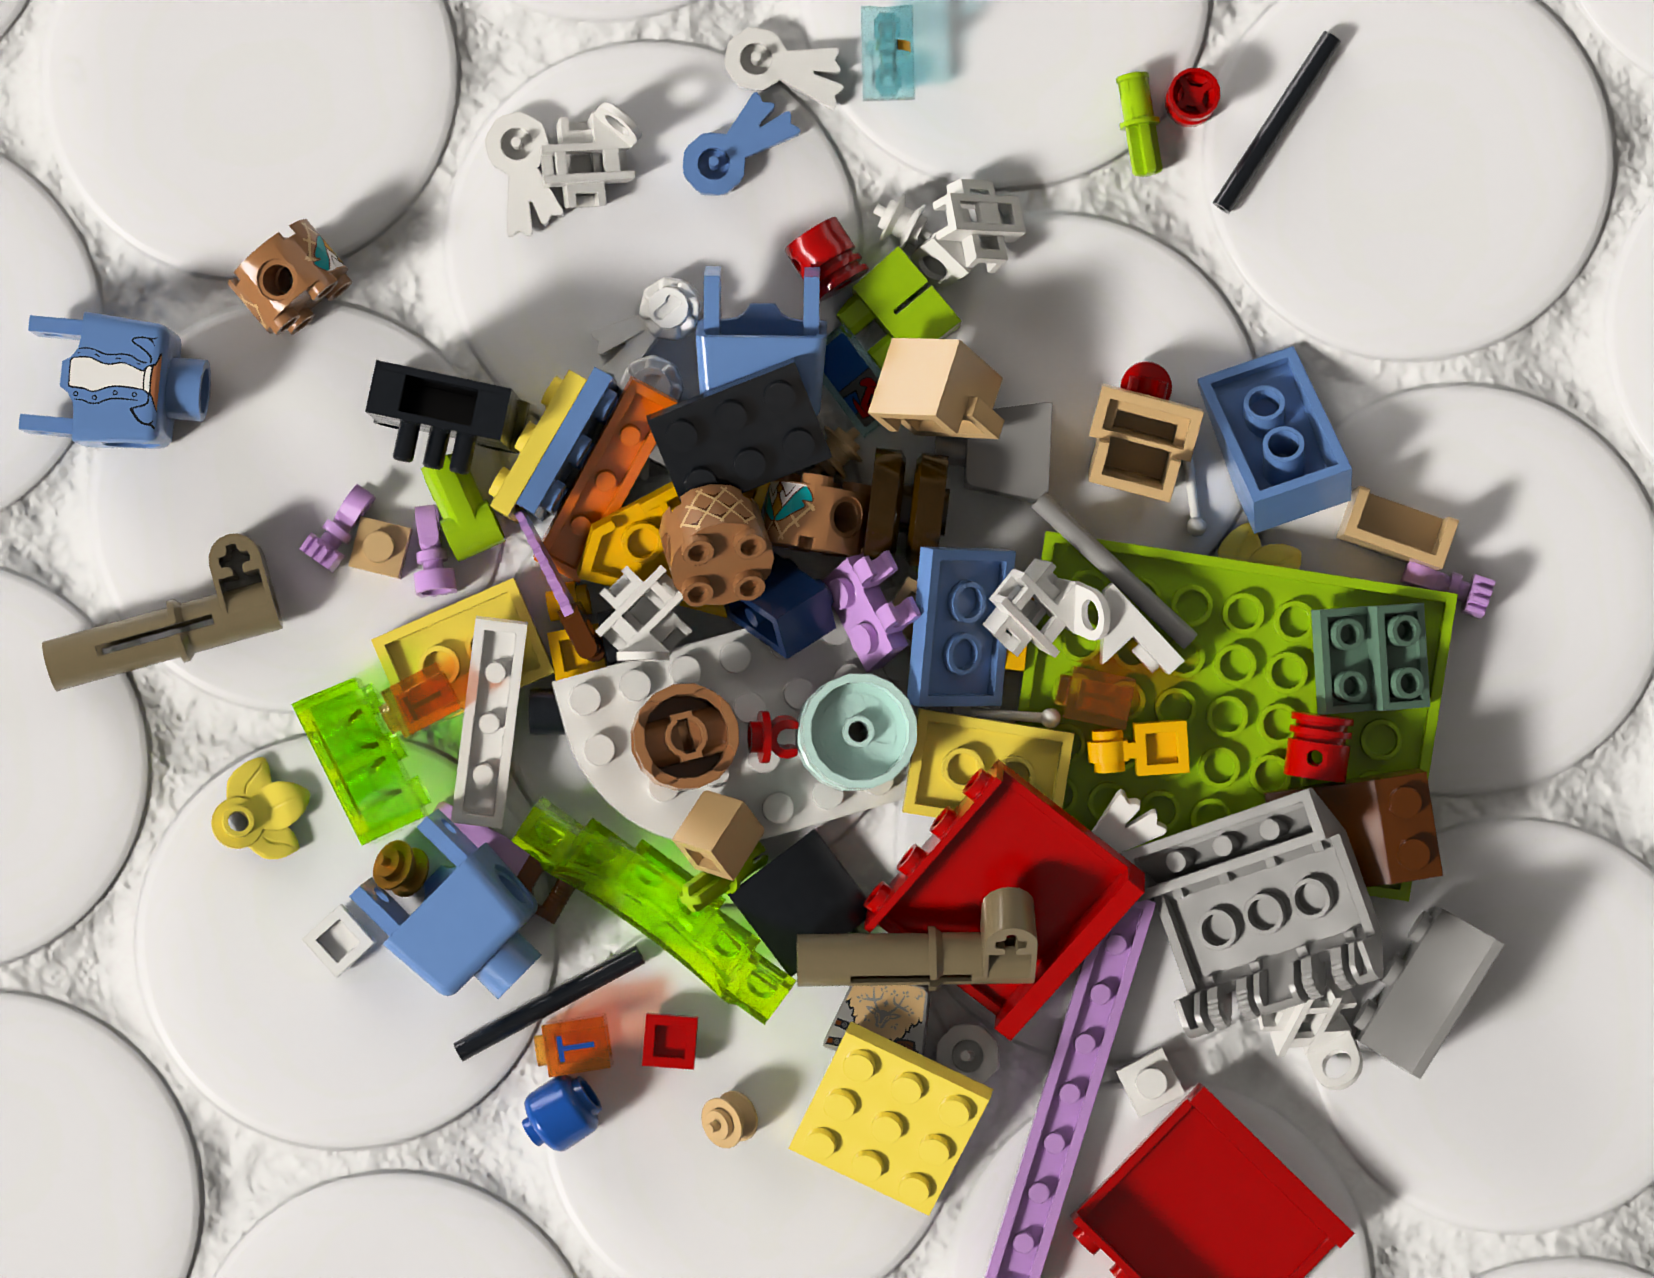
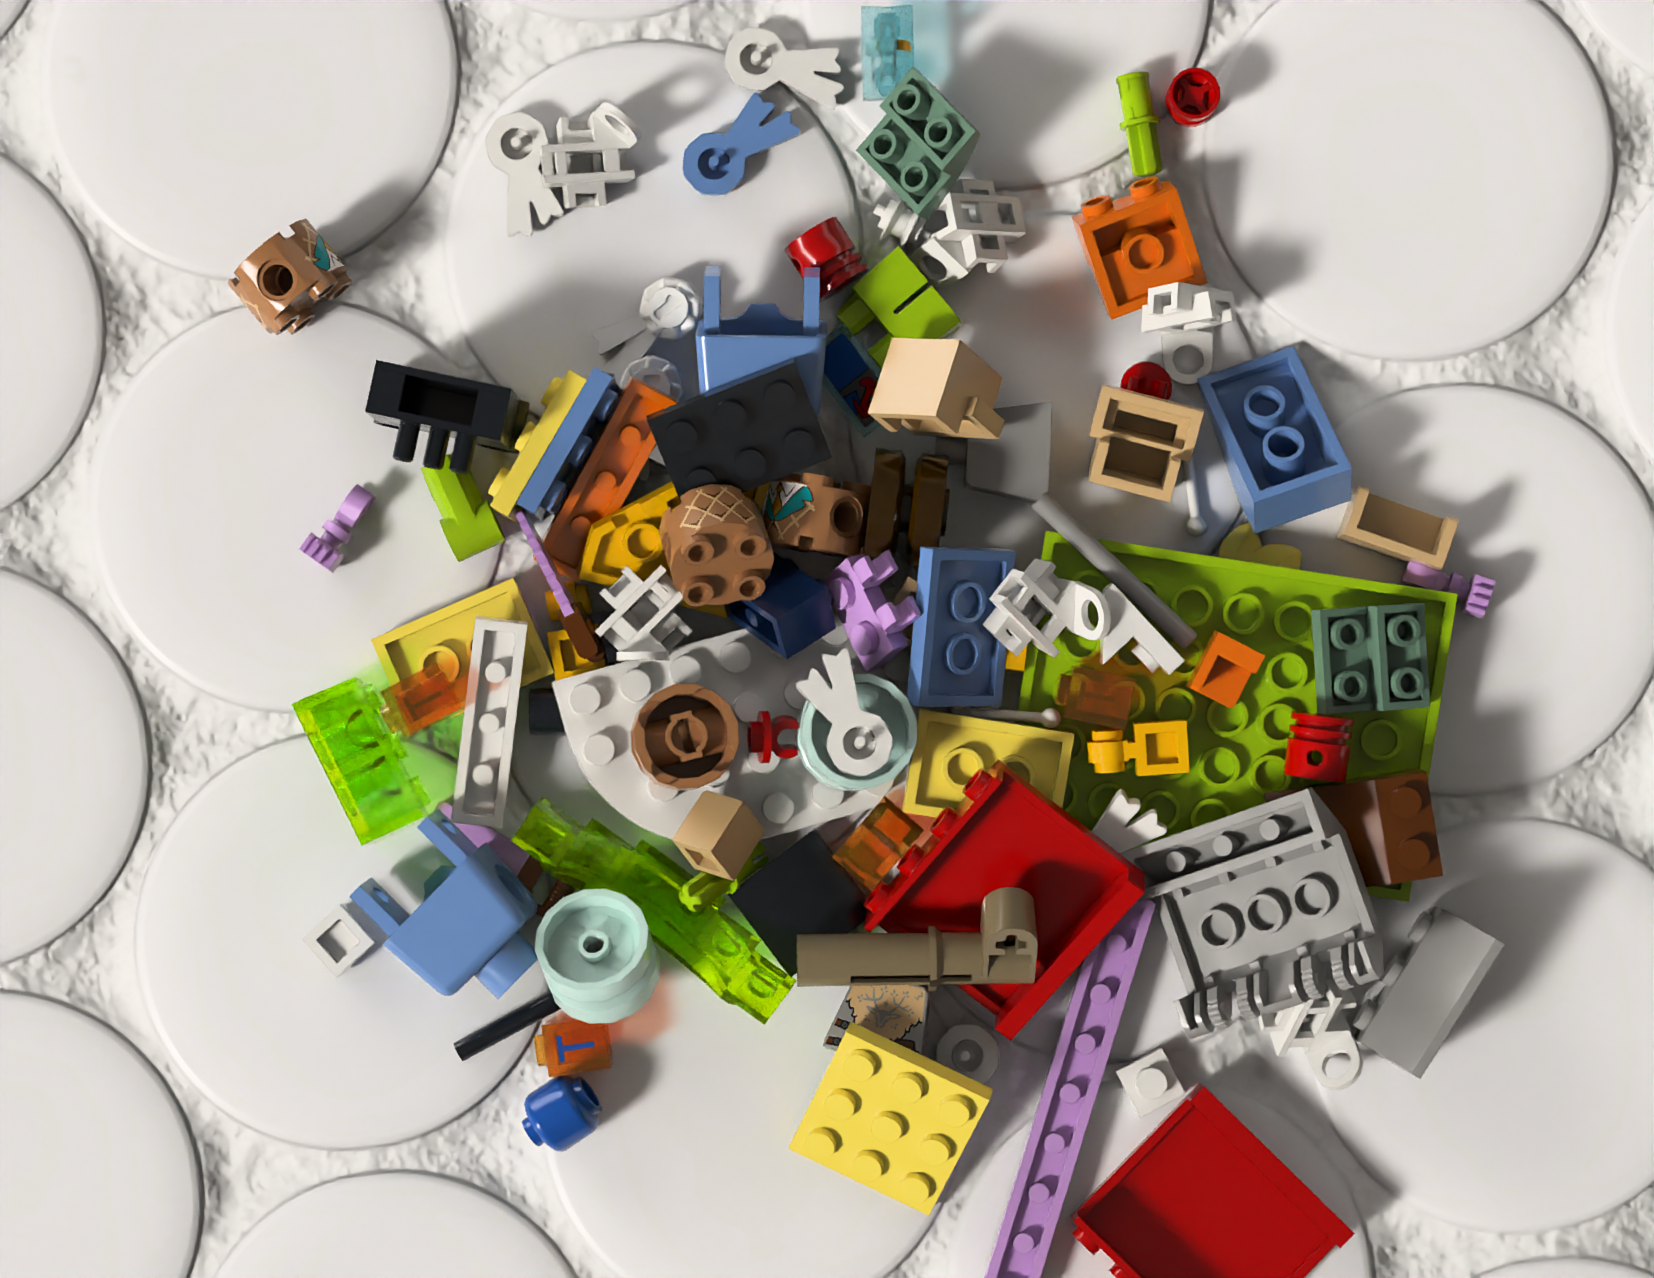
(122, 383): medium blue piece -> none
(235, 613): dark tan piece -> none
(268, 810): light yellow plate -> none
(380, 547): tan plate -> none
(401, 868): pearl gold wheel -> none
(434, 578): lavender piece -> none
(597, 955): none -> light aqua wheel
(670, 1041): red plate -> none
(729, 1119): tan wheel -> none
(842, 450): tan wheel -> none
(857, 739): none -> white piece
(878, 843): none -> clear orange brick
(919, 143): none -> sand green slope
(1137, 244): none -> orange plate
(1187, 318): none -> white piece
(1224, 669): none -> orange panel
(1276, 122): black piece -> none

